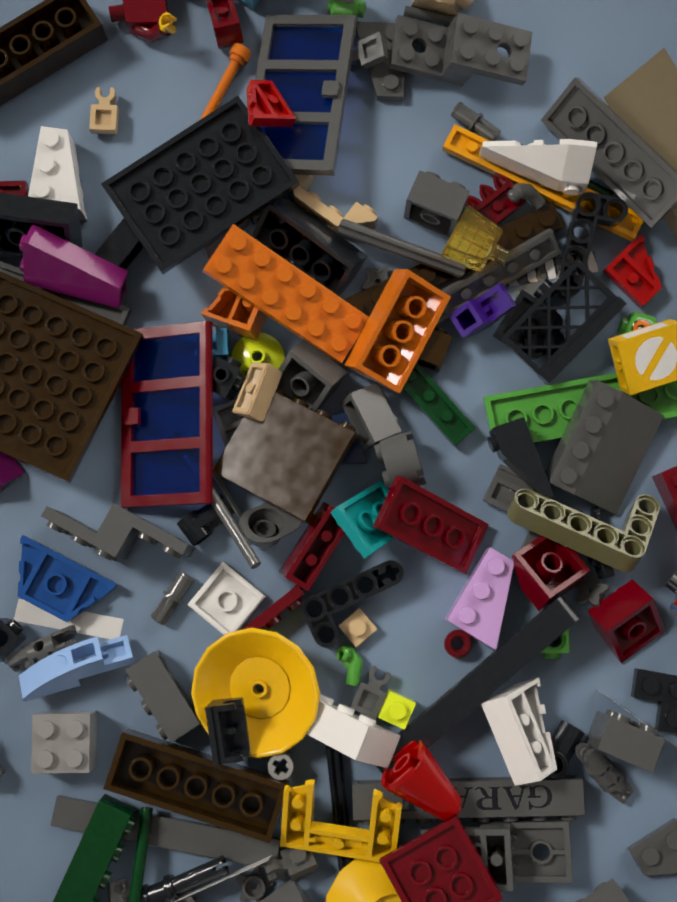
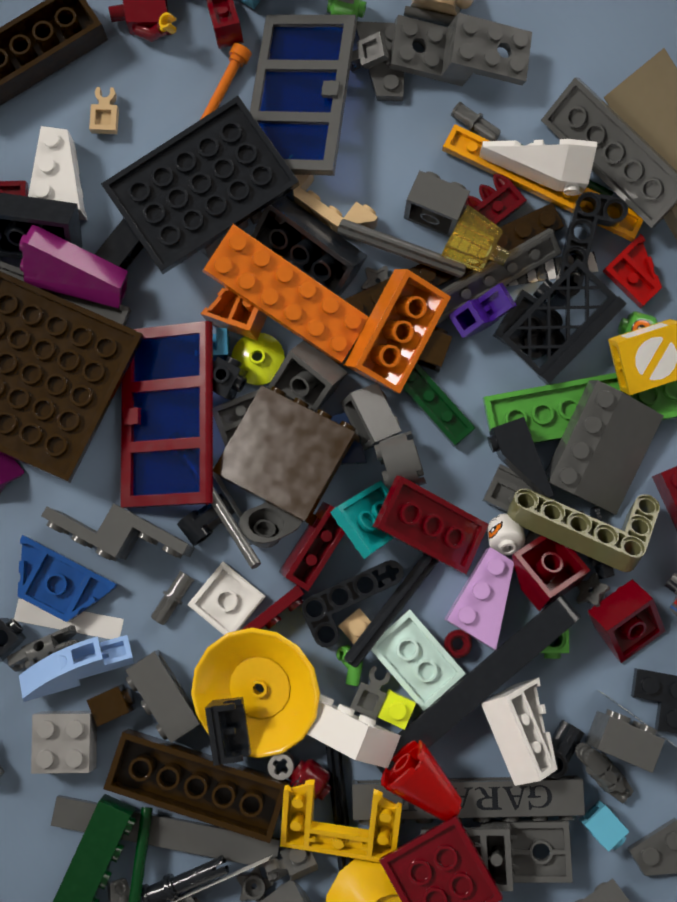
(111, 704): none -> dark brown brick
(257, 391): tan slope -> none
(267, 105): red wing -> none
(311, 770): none -> dark red head
(390, 610): none -> black axle
(417, 660): none -> light aqua plate
(505, 535): none -> white head
(528, 192): dark grey arm -> none
(604, 826): none -> medium azure brick

